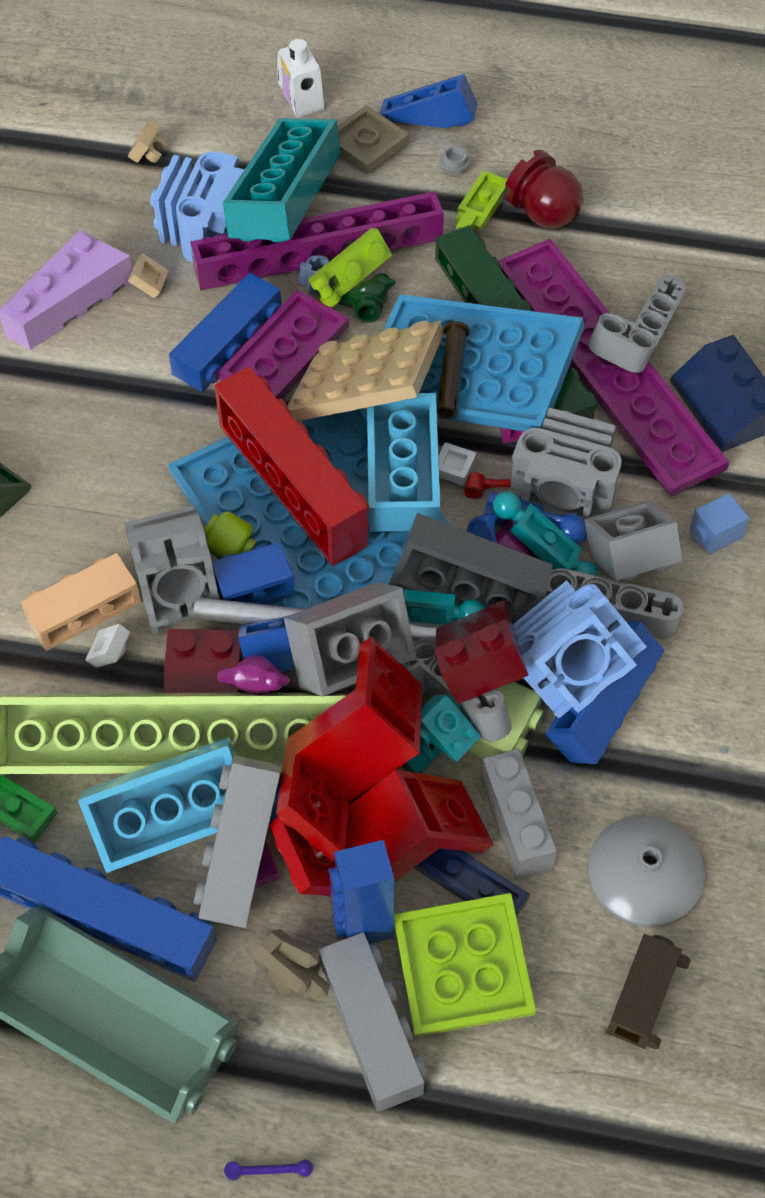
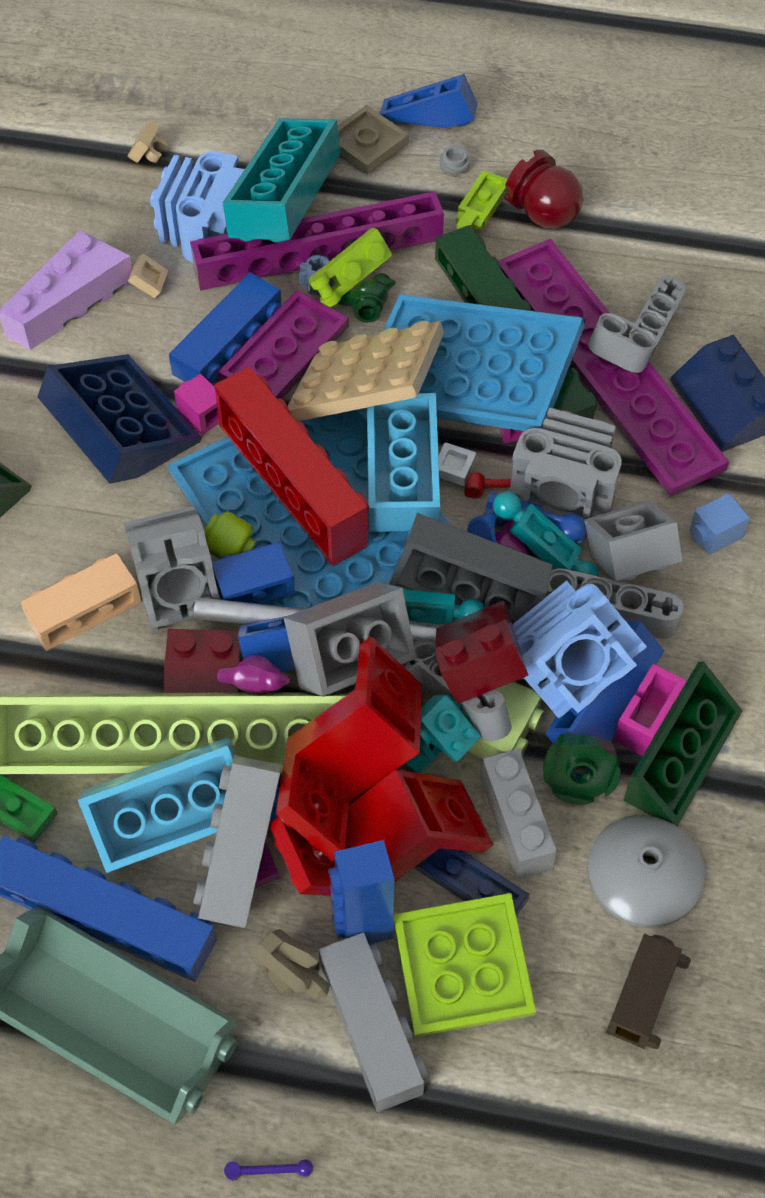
(108, 646): white plate -> none
(116, 415): none -> dark blue slope
(198, 403): none -> dark pink brick
(296, 66): white torso -> none
(448, 398): dark brown pin -> none
(577, 751): none -> dark green plate
(652, 703): none -> dark pink piece
(683, 747): none -> dark green slope

